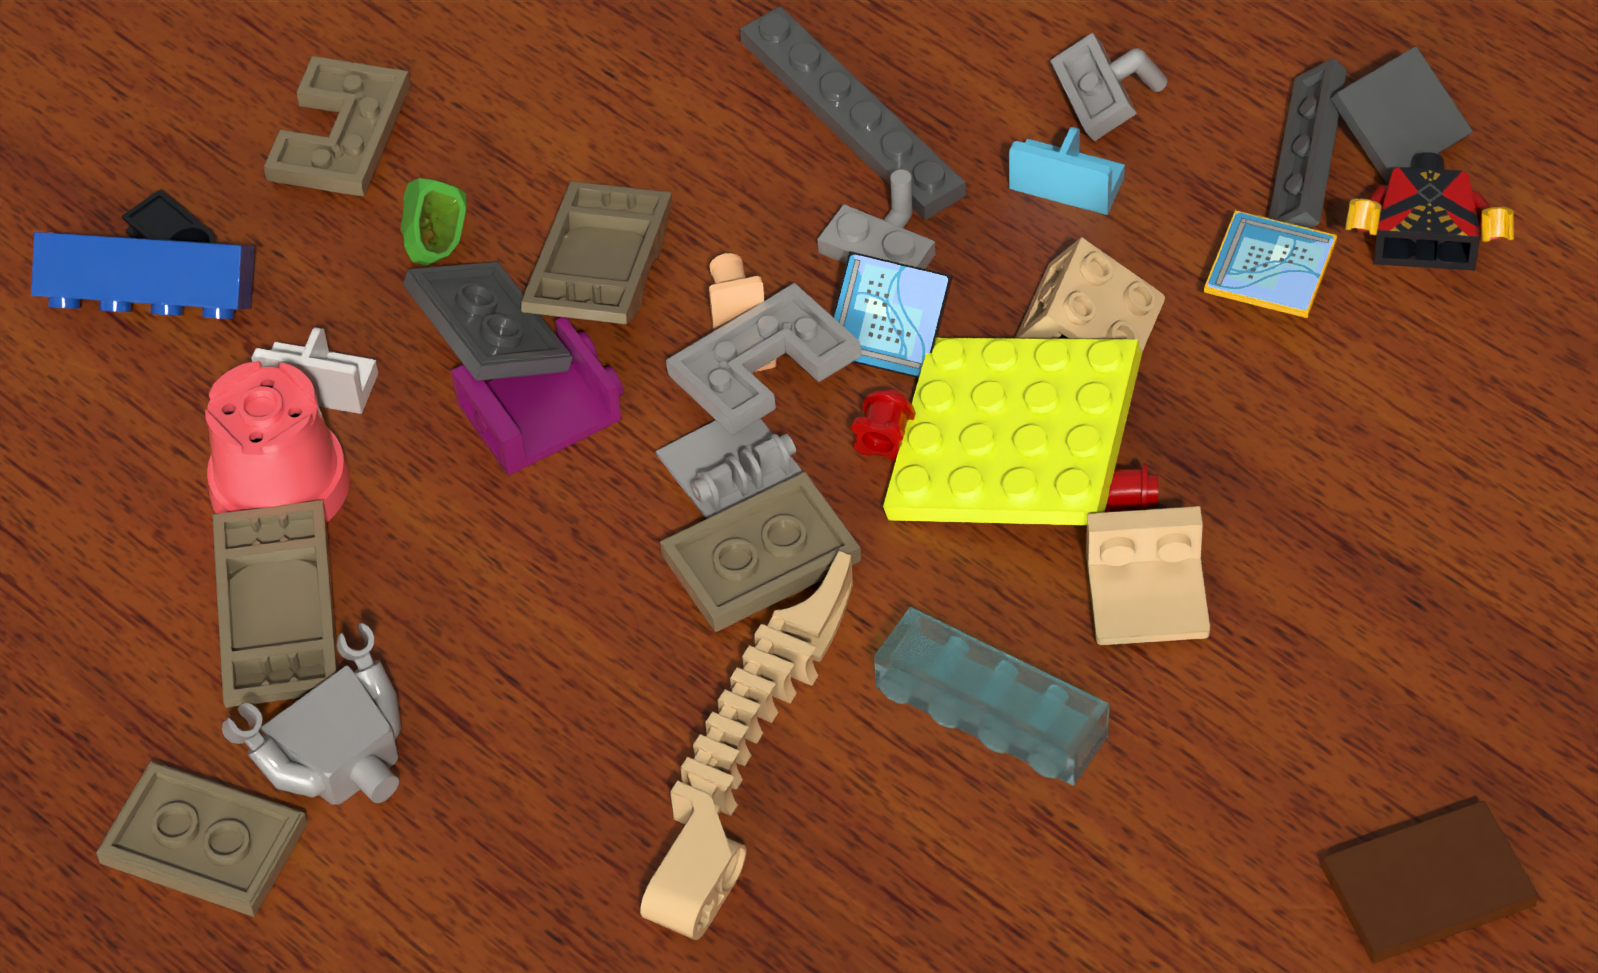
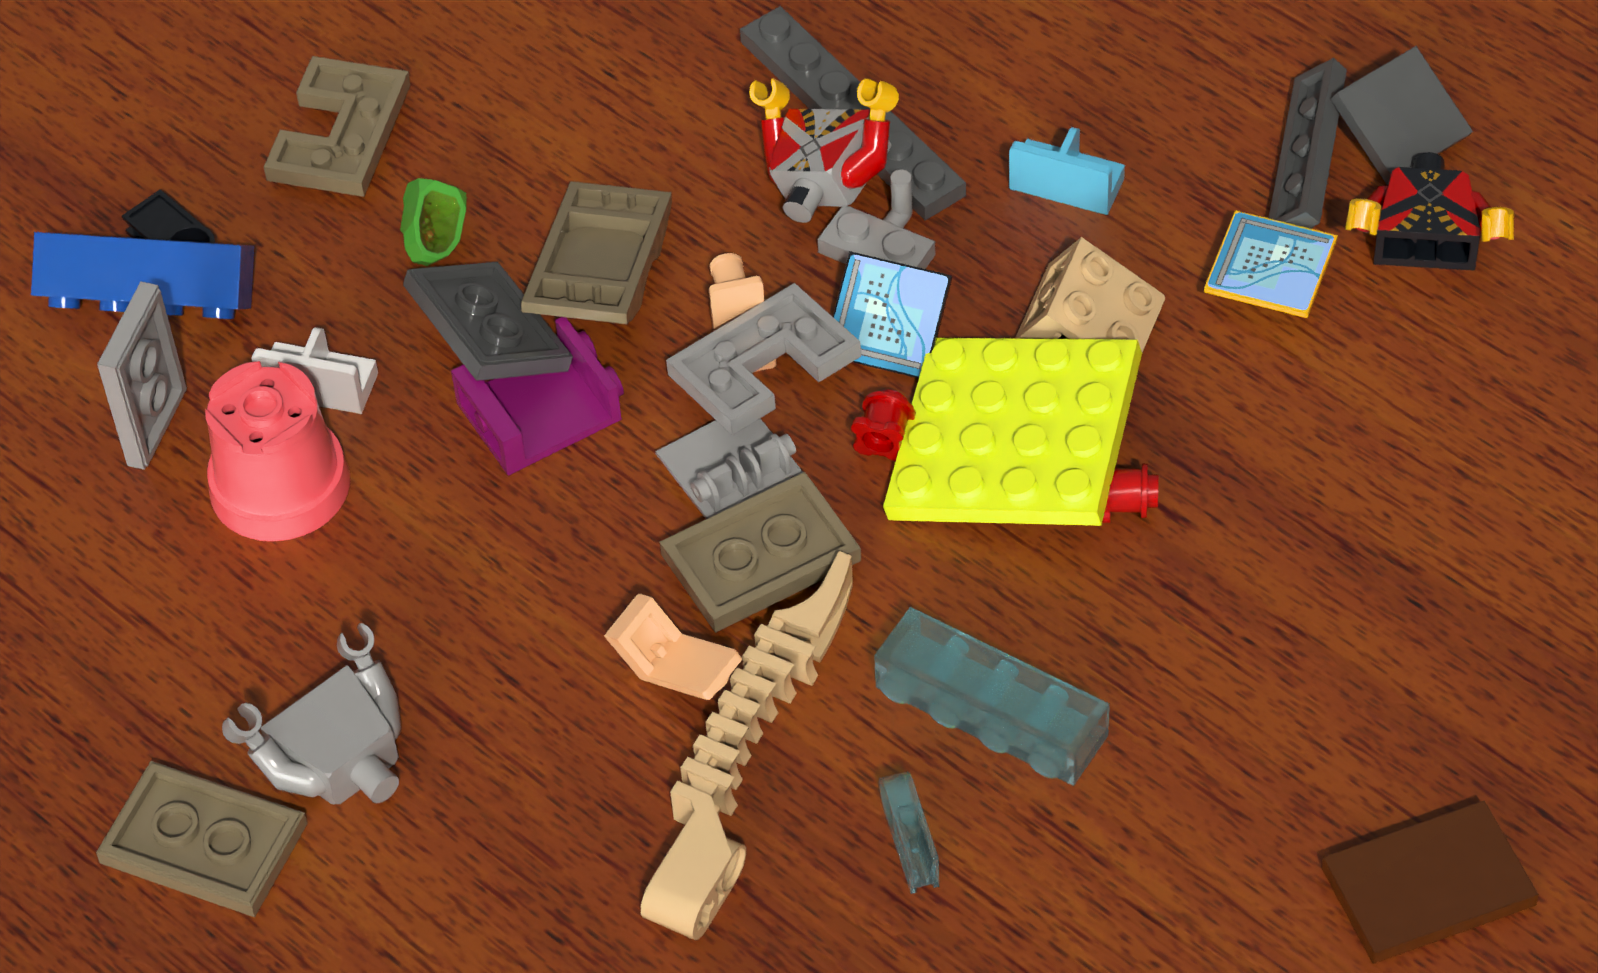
(142, 375): none -> light grey tile
(274, 602): dark tan slope -> none
(665, 655): none -> light nougat bracket
(824, 153): none -> torso
(909, 830): none -> clear light blue piece
(1096, 84): light grey plate -> none
(1147, 575): tan bracket -> none

